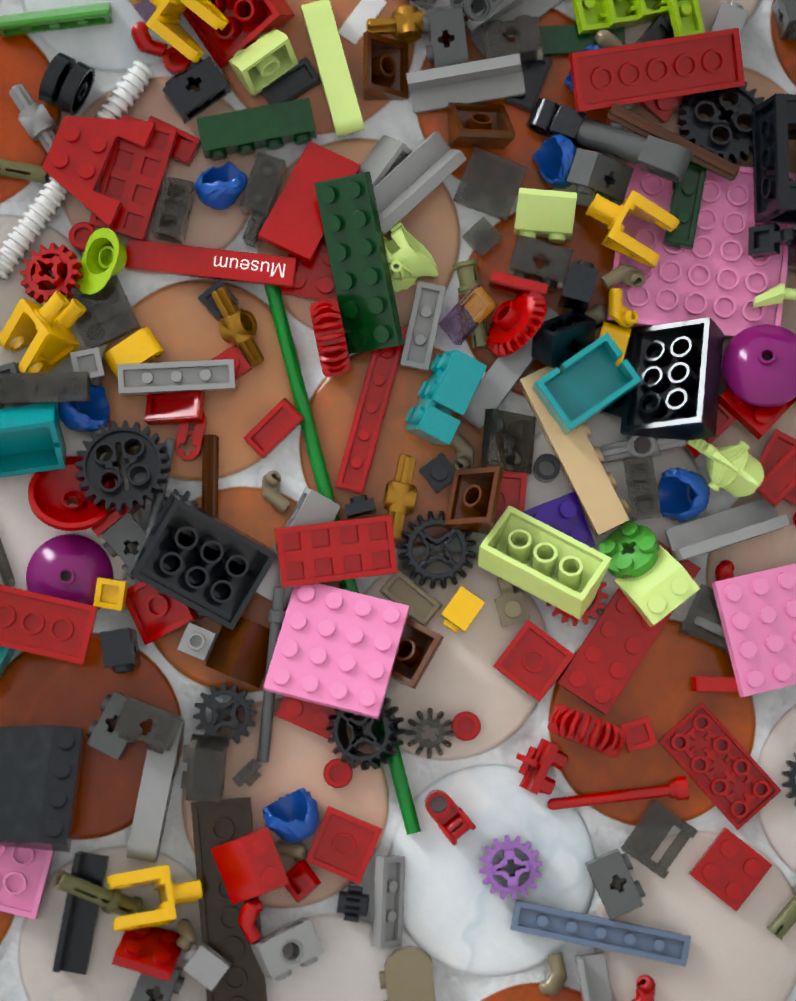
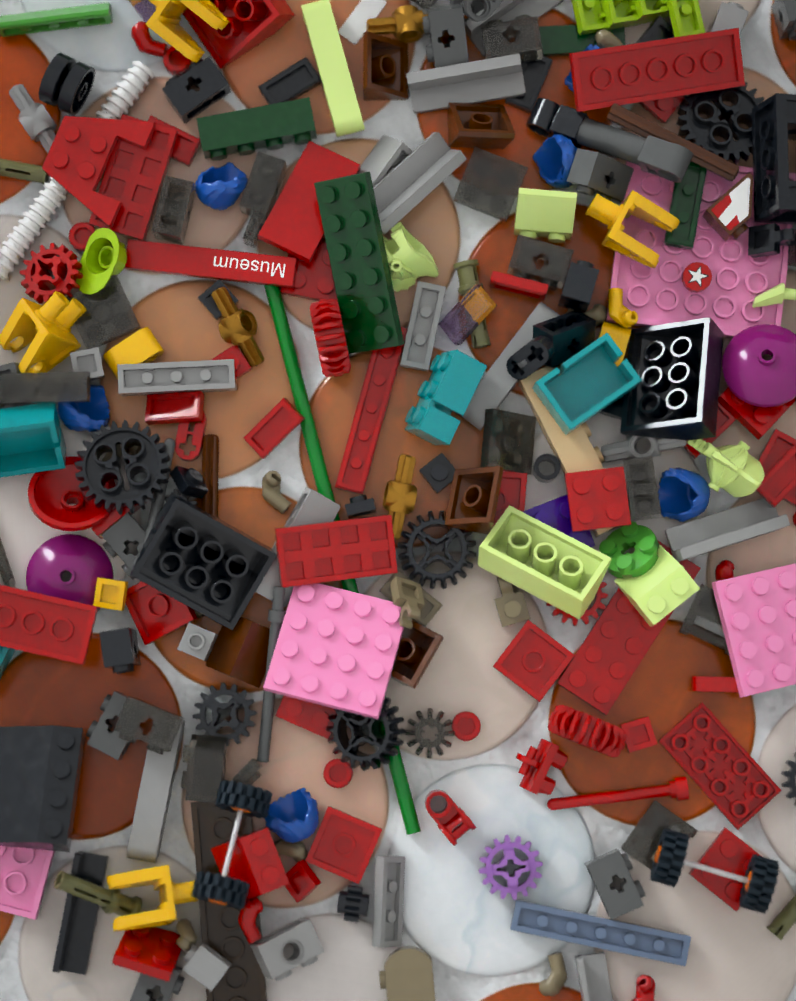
(189, 482): none -> black plate
(244, 801): none -> black axle
(263, 61): yellowish green slope -> none
(409, 597): none -> dark tan plate
(461, 610): yellow brick -> none
(464, 453): dark tan arm -> none
(482, 237): clear smoke plate -> none
(516, 323): red gear -> none
(527, 353): none -> black beam
(597, 499): none -> red plate
(624, 274): dark tan arm -> none
(696, 277): none -> red tile
(732, 210): none -> slope
(757, 884): none -> black axle

